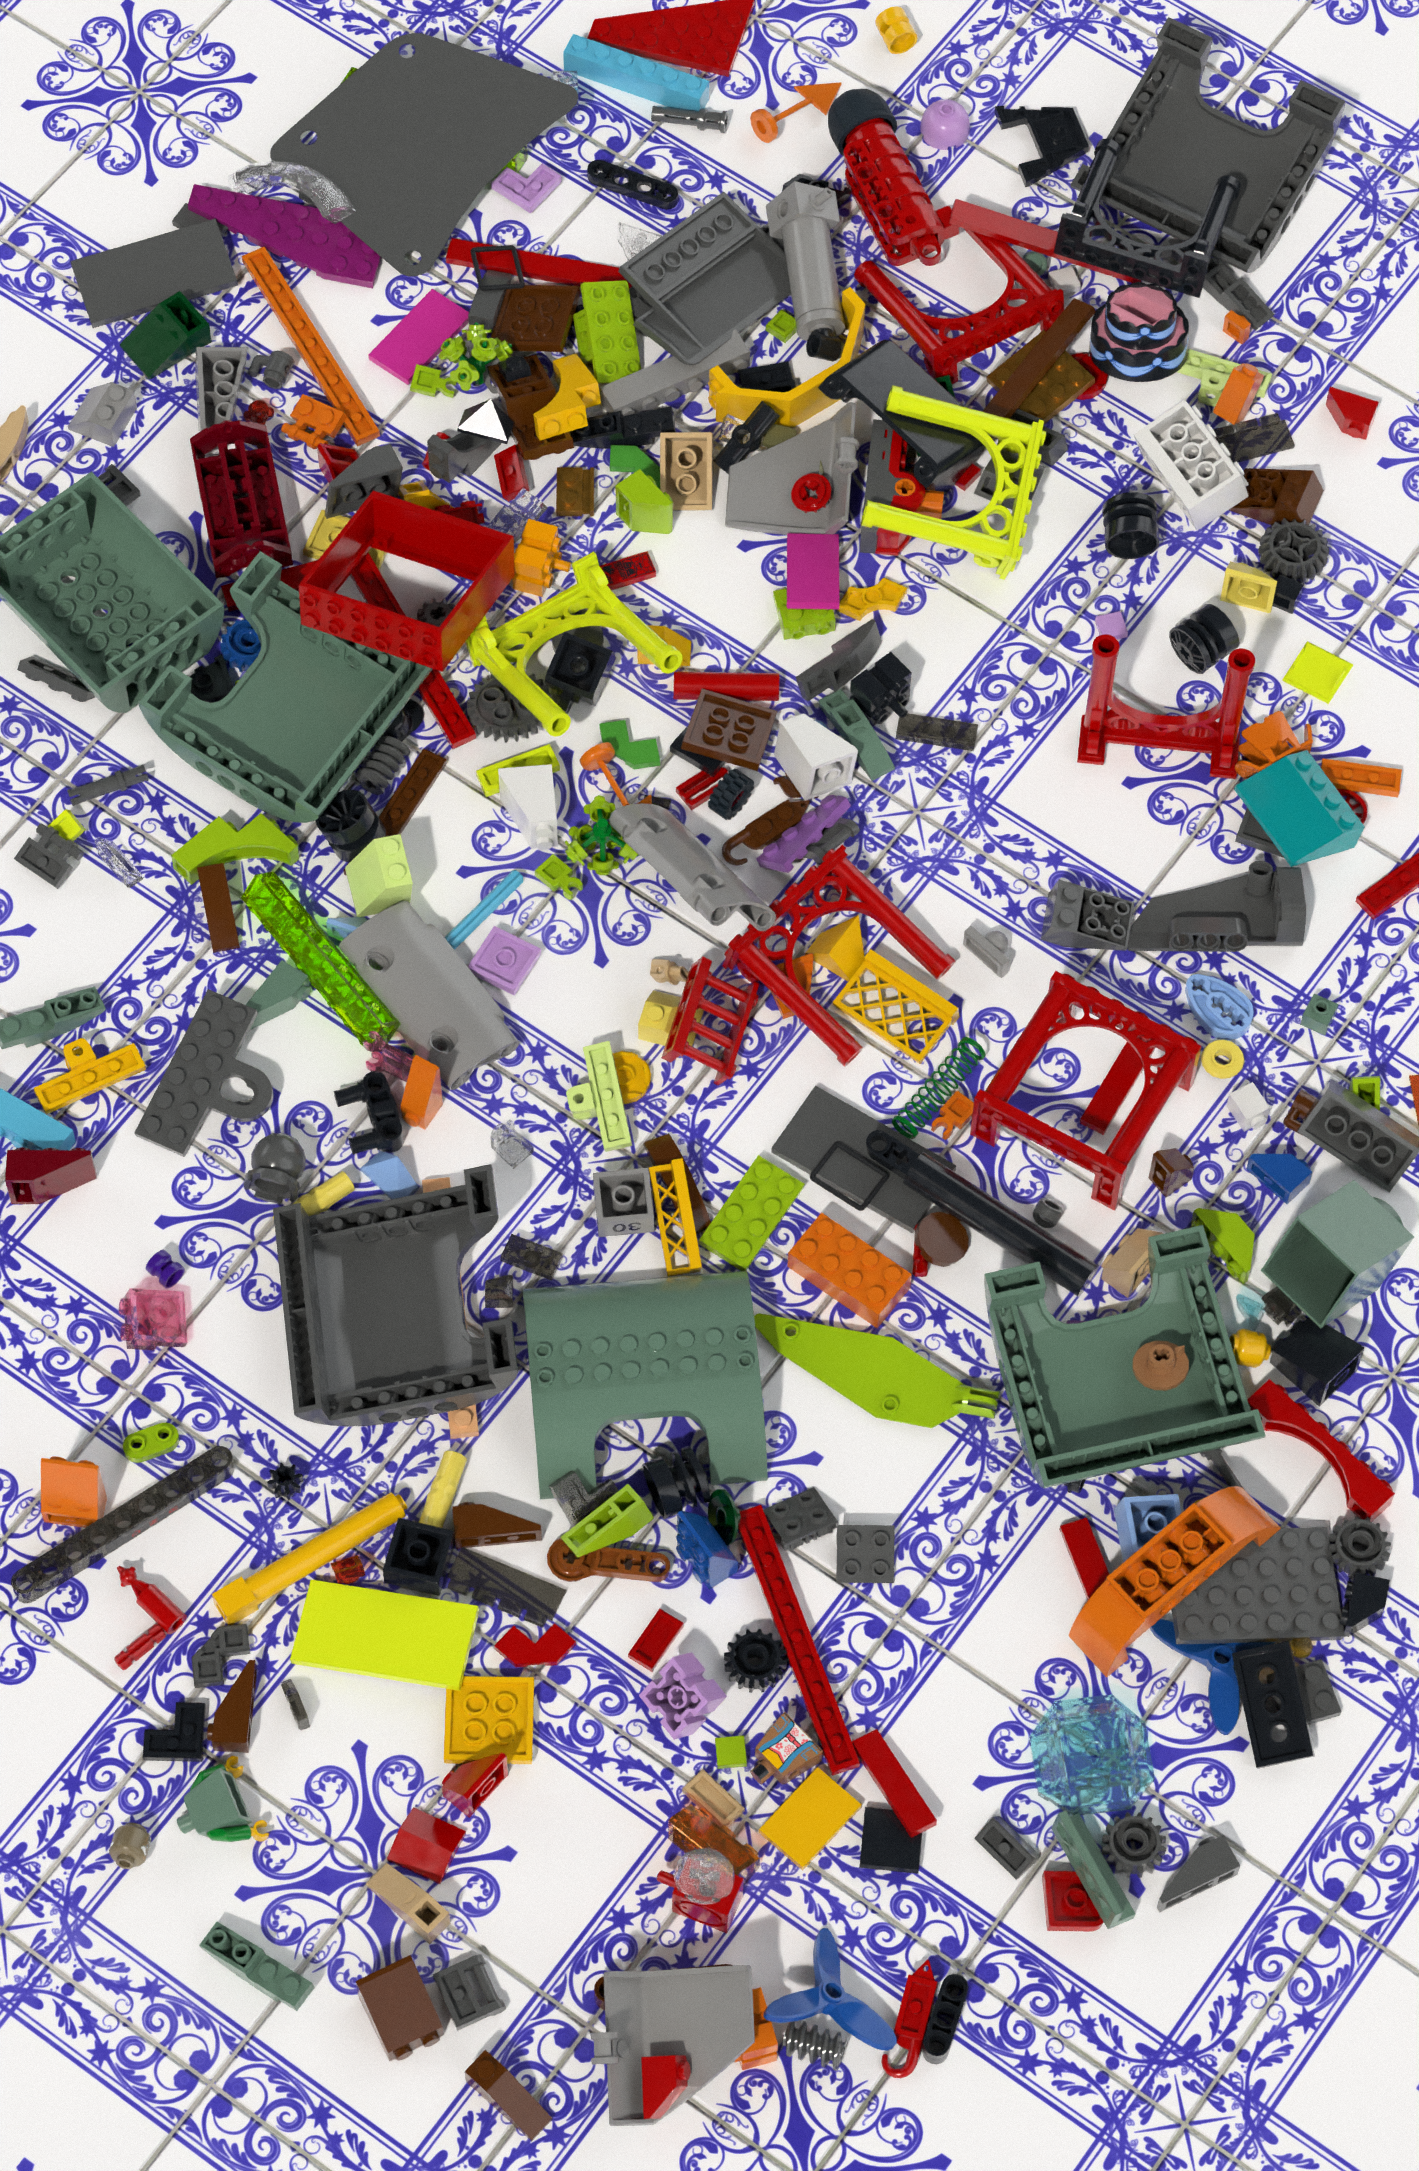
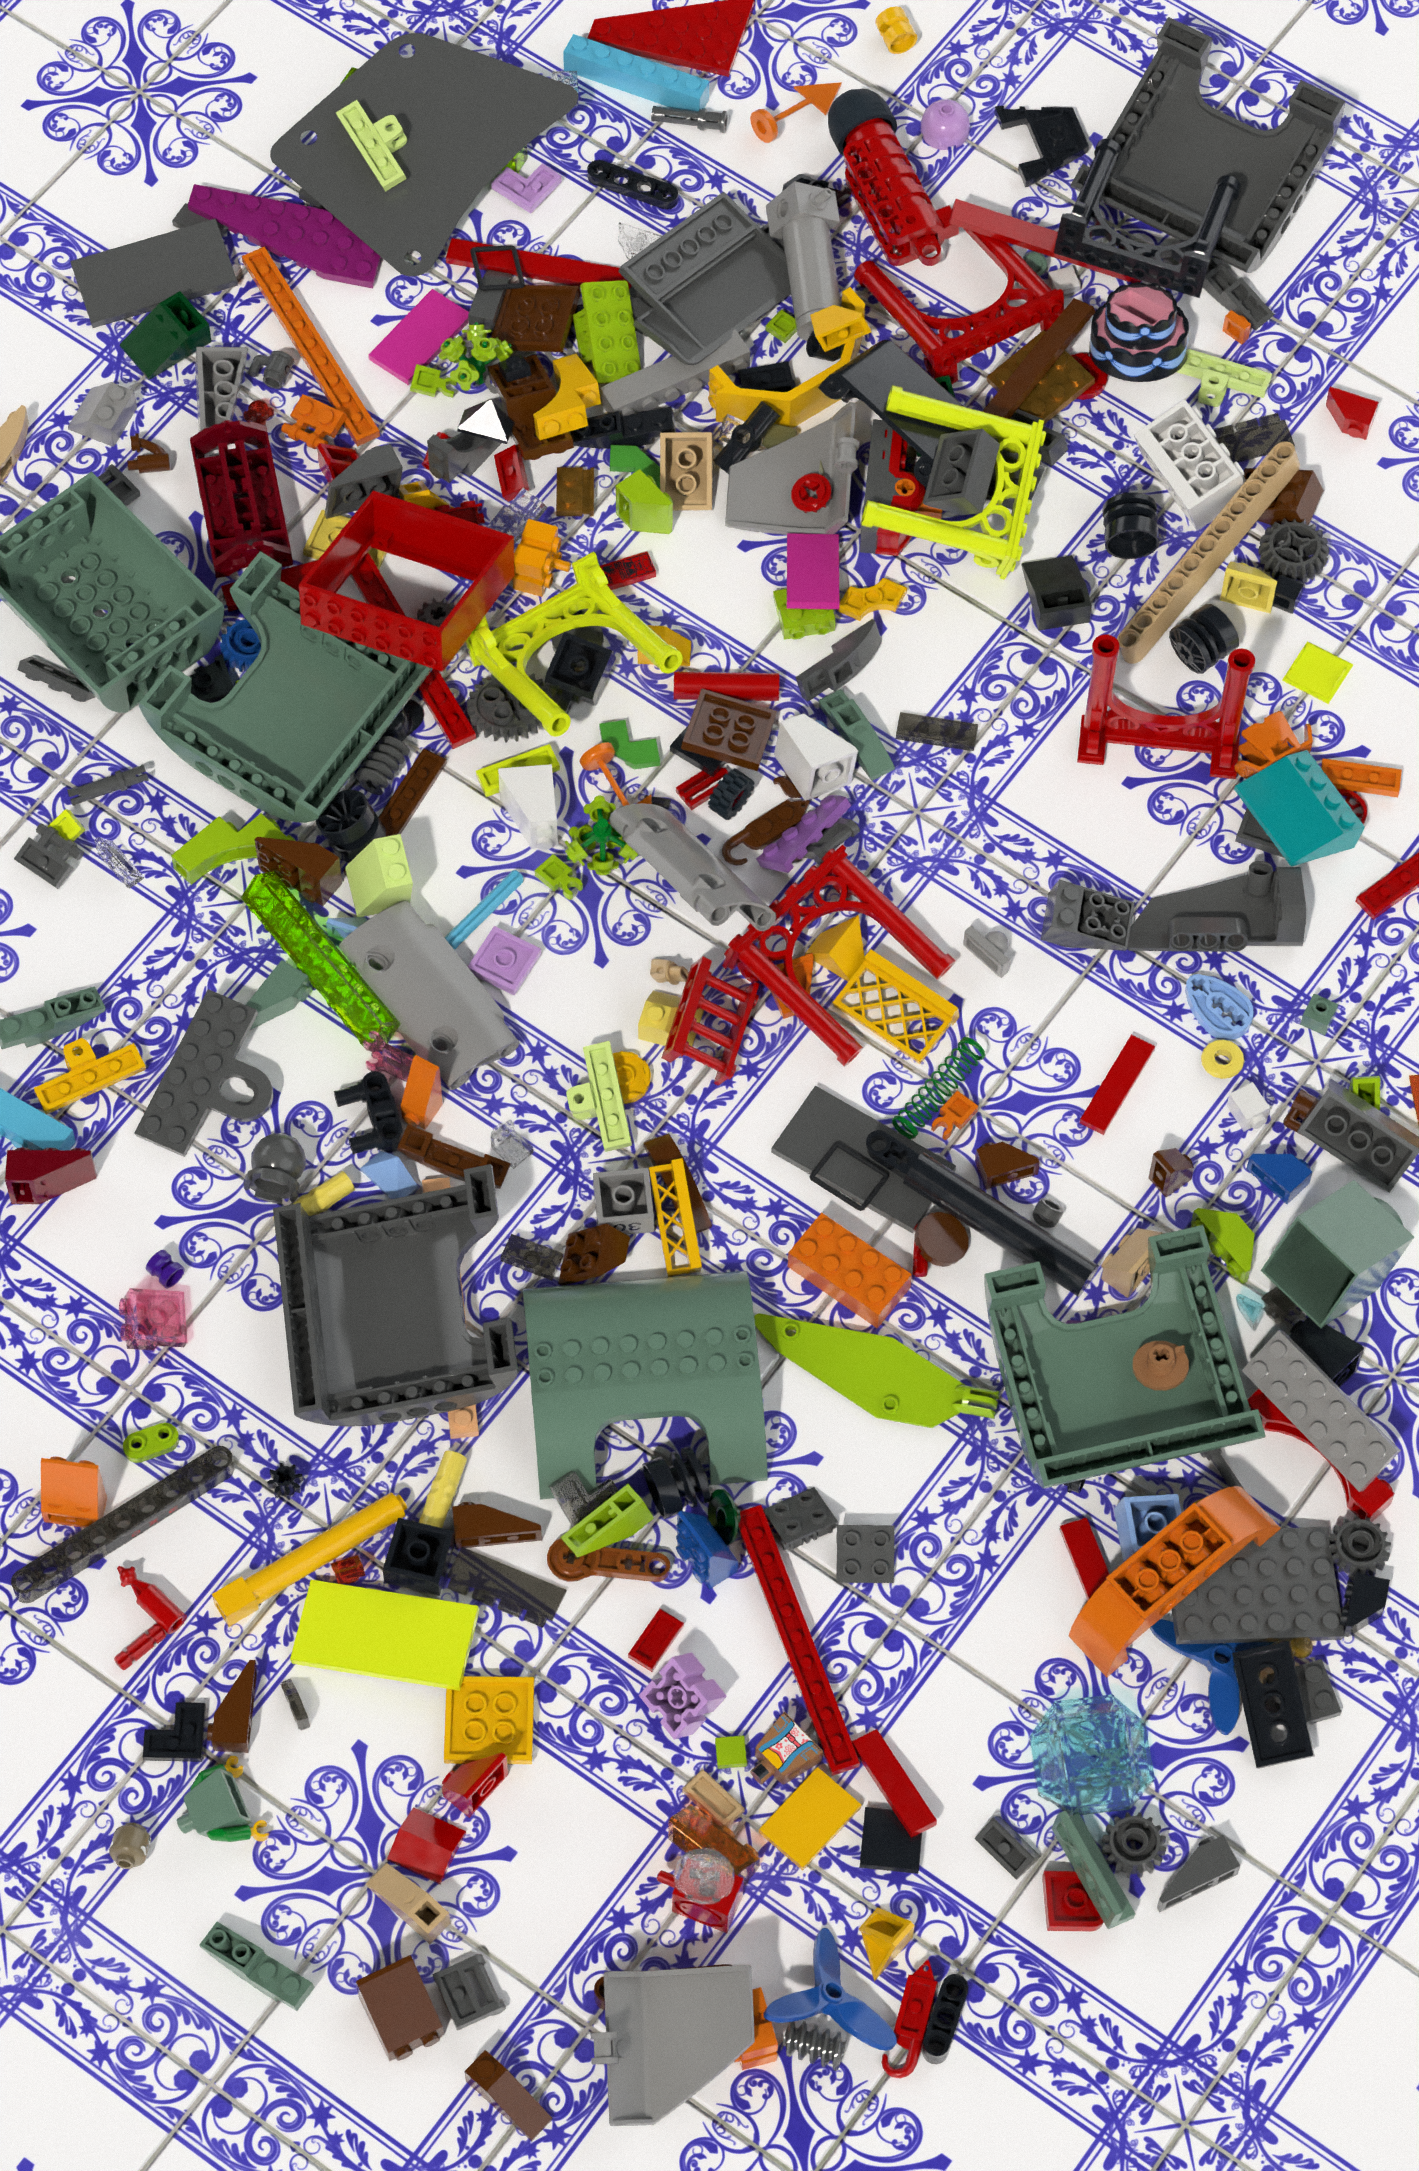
(148, 463): none -> reddish brown plant
(218, 907): reddish brown slope -> none
(224, 1642): dark grey tile -> none
(301, 866): none -> reddish brown slope
(319, 188): clear brick -> none
(375, 142): none -> yellowish green plate
(446, 1158): none -> reddish brown slope
(499, 1292): clear smoke slope -> none
(547, 1650): red tile -> none
(592, 1253): none -> reddish brown slope
(662, 2083): red slope -> none
(751, 1214): lime plate -> none
(755, 1645): black gear -> none
(838, 326): none -> yellow slope
(882, 689): black brick -> none
(885, 1938): none -> yellow slope
(962, 472): none -> dark grey slope
(1004, 1164): none -> reddish brown slope
(1057, 592): none -> pearl dark grey slope
(1058, 1012): red arch -> none
(1112, 625): lavender tile -> none
(1208, 552): none -> tan beam
(1238, 393): orange brick -> none
(1250, 1347): yellow head -> none
(1321, 1410): none -> light grey plate

